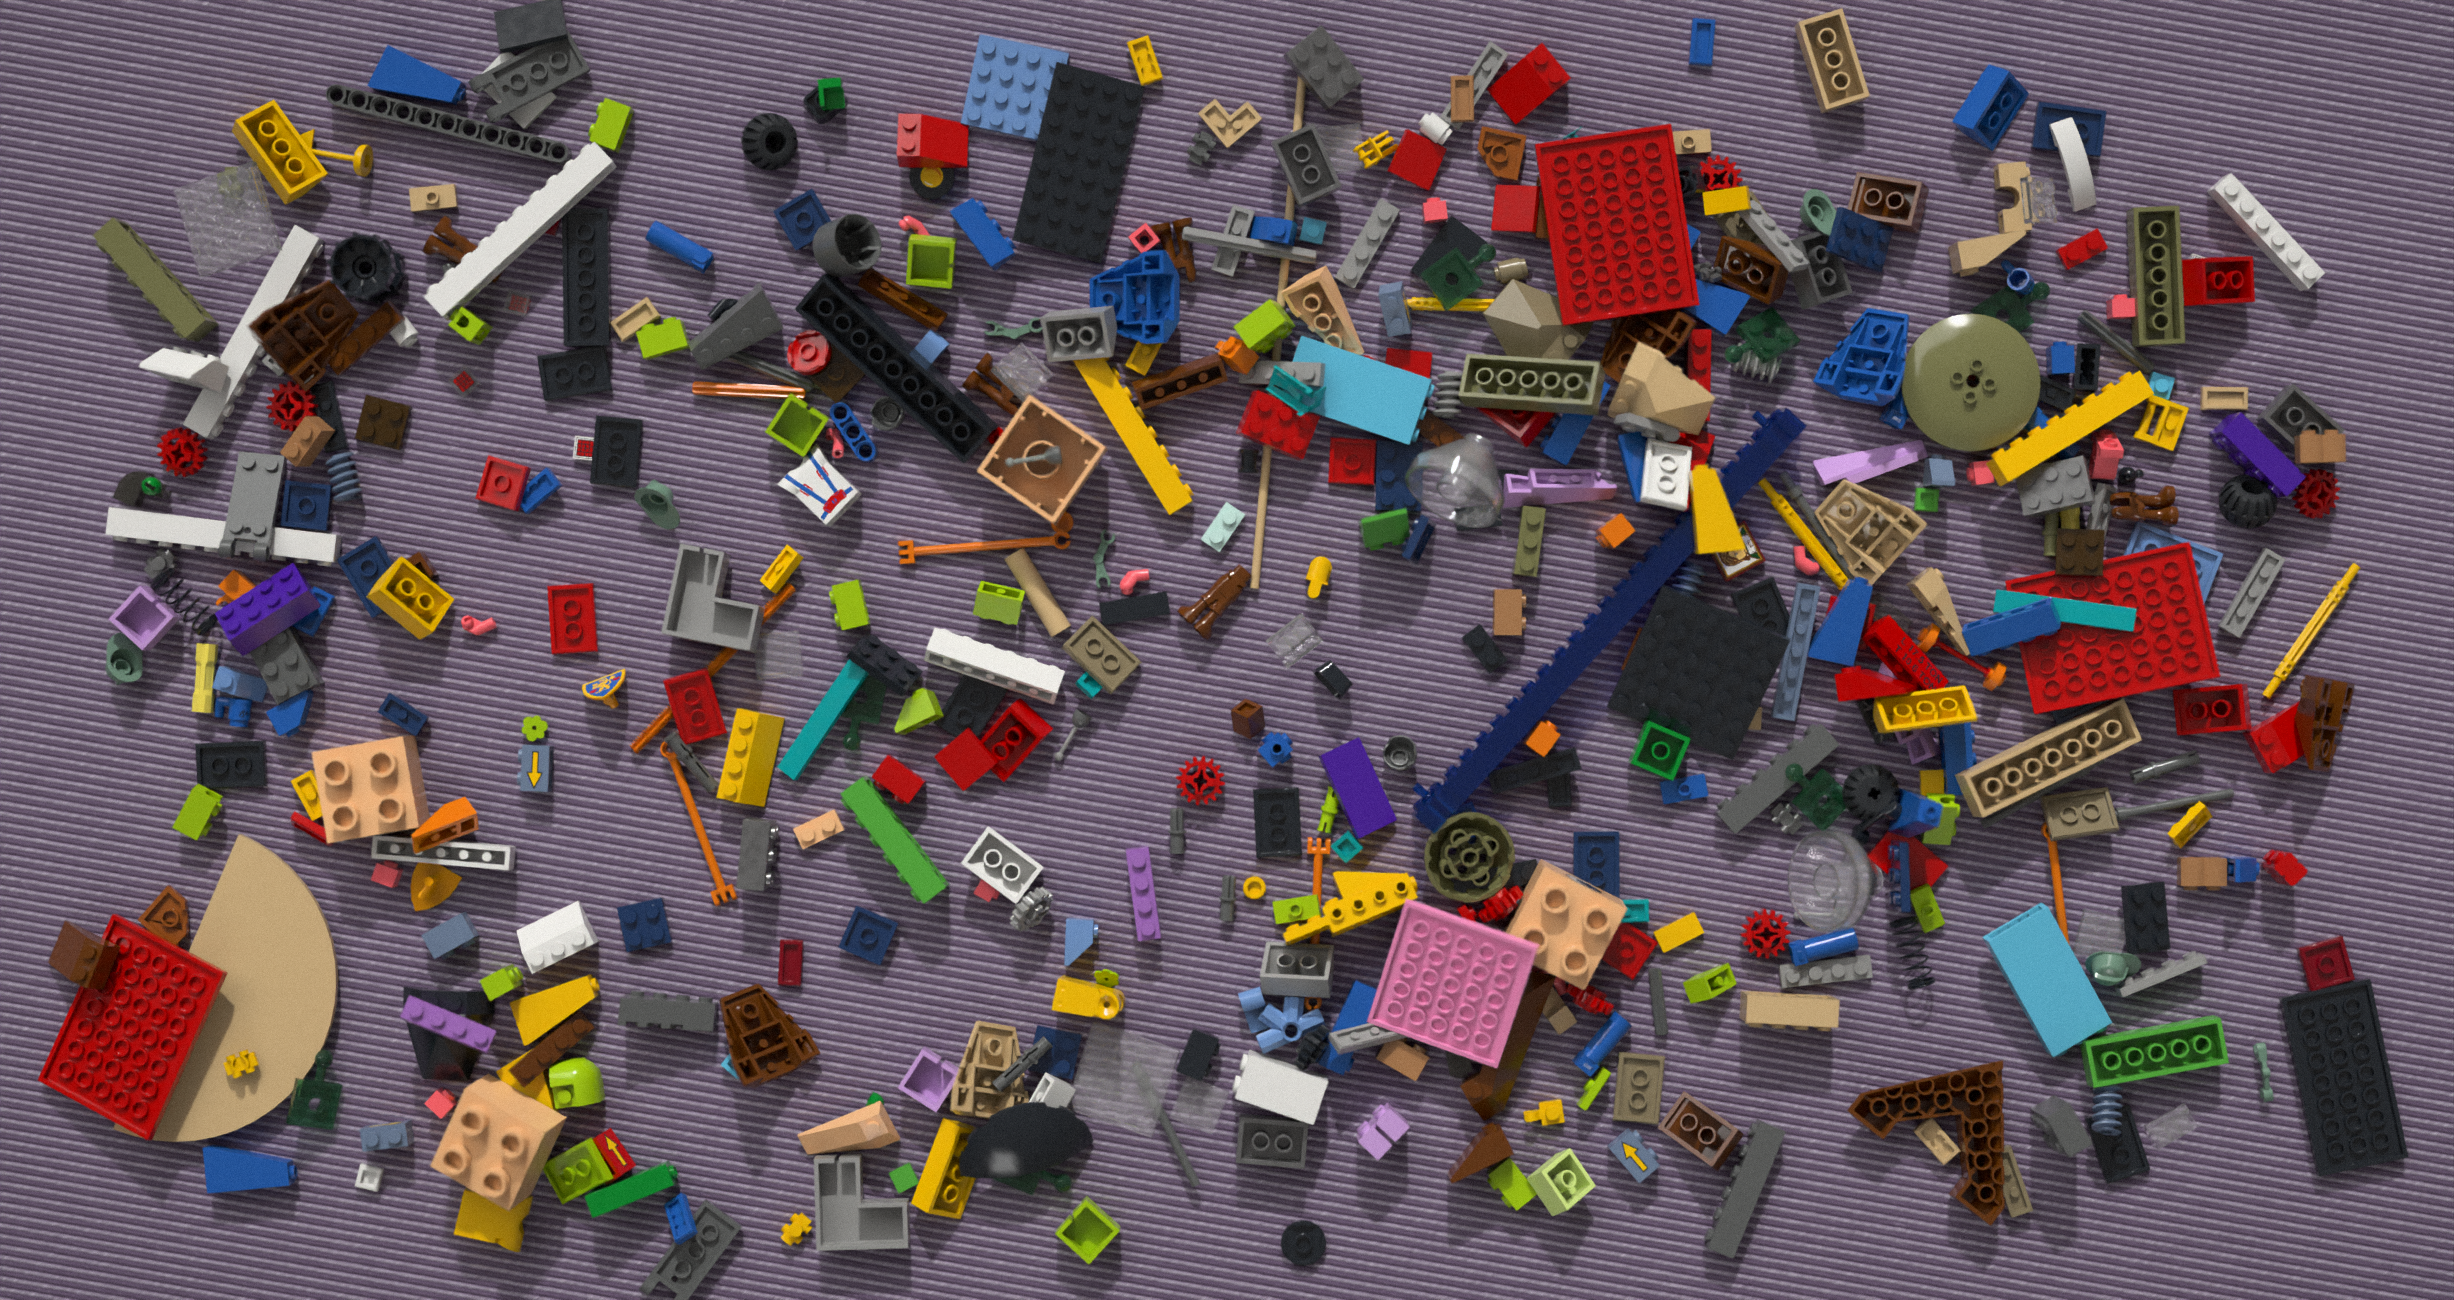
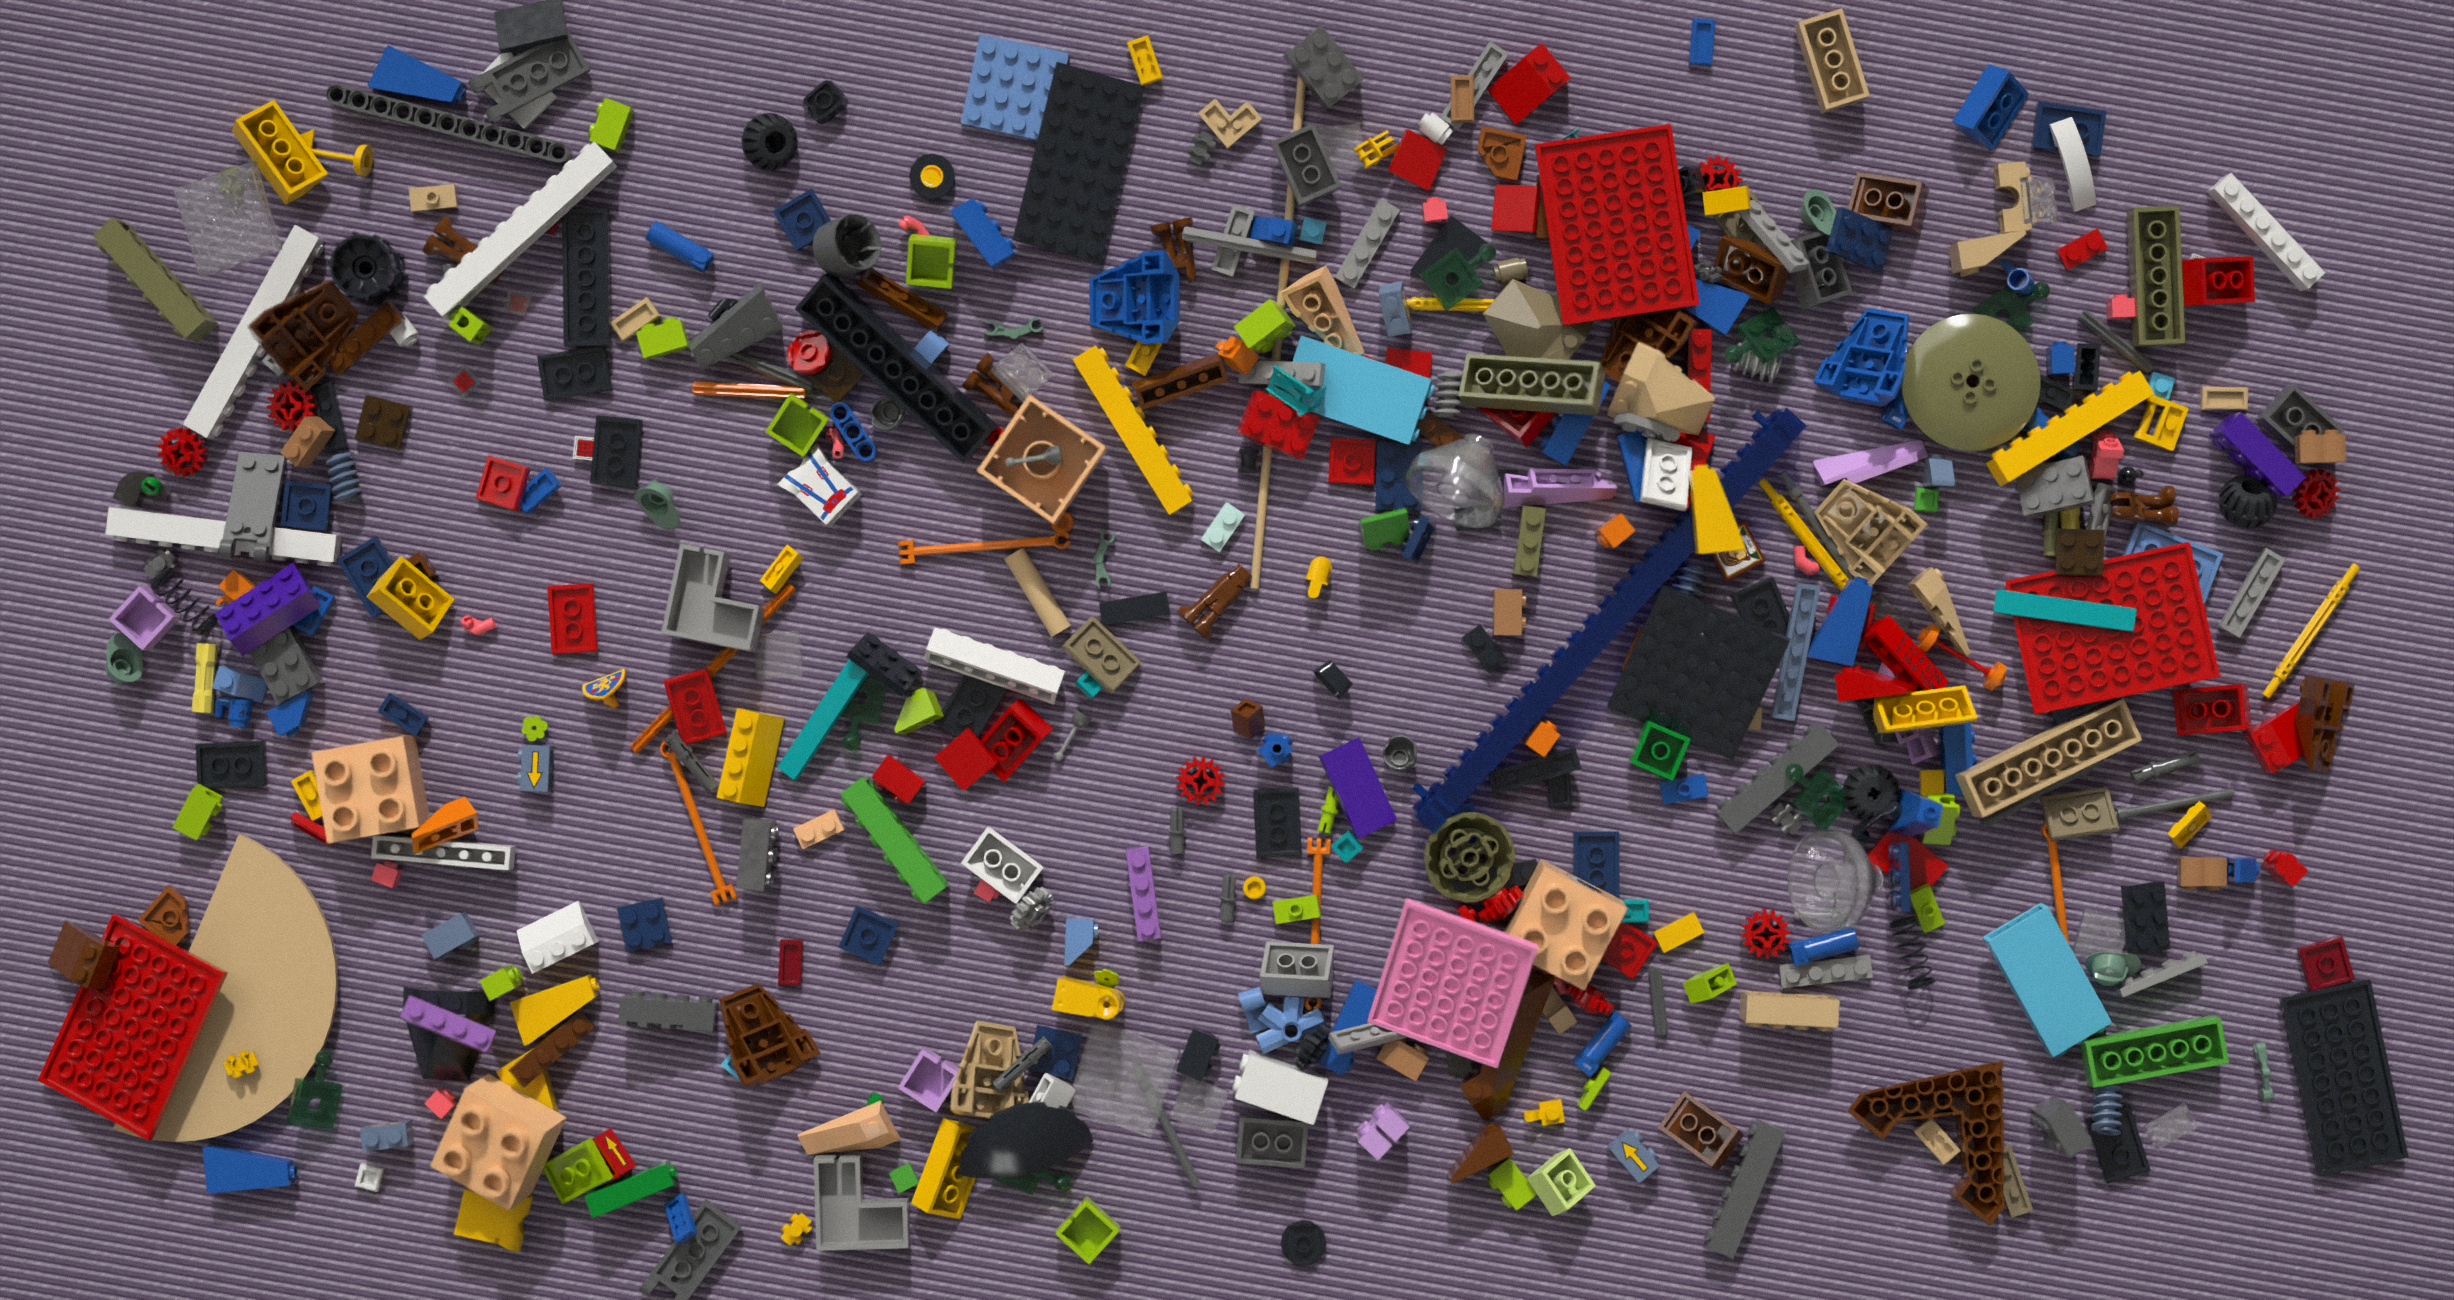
(187, 369): white slope -> none
(431, 885): light orange shield -> none
(576, 1082): lime brick -> none
(831, 93): green panel -> none
(850, 605): lime brick -> none
(931, 142): red slope -> none
(998, 603): lime brick -> none
(1079, 333): light grey slope -> none
(1131, 579): coral arm -> none
(1144, 231): coral plate -> none
(1294, 640): clear brick -> none
(1356, 891): yellow wedge -> none
(1638, 1087): dark tan tile -> none
(1692, 142): tan plate -> none
(1979, 473): coral plate -> none
(2011, 627): blue brick -> none

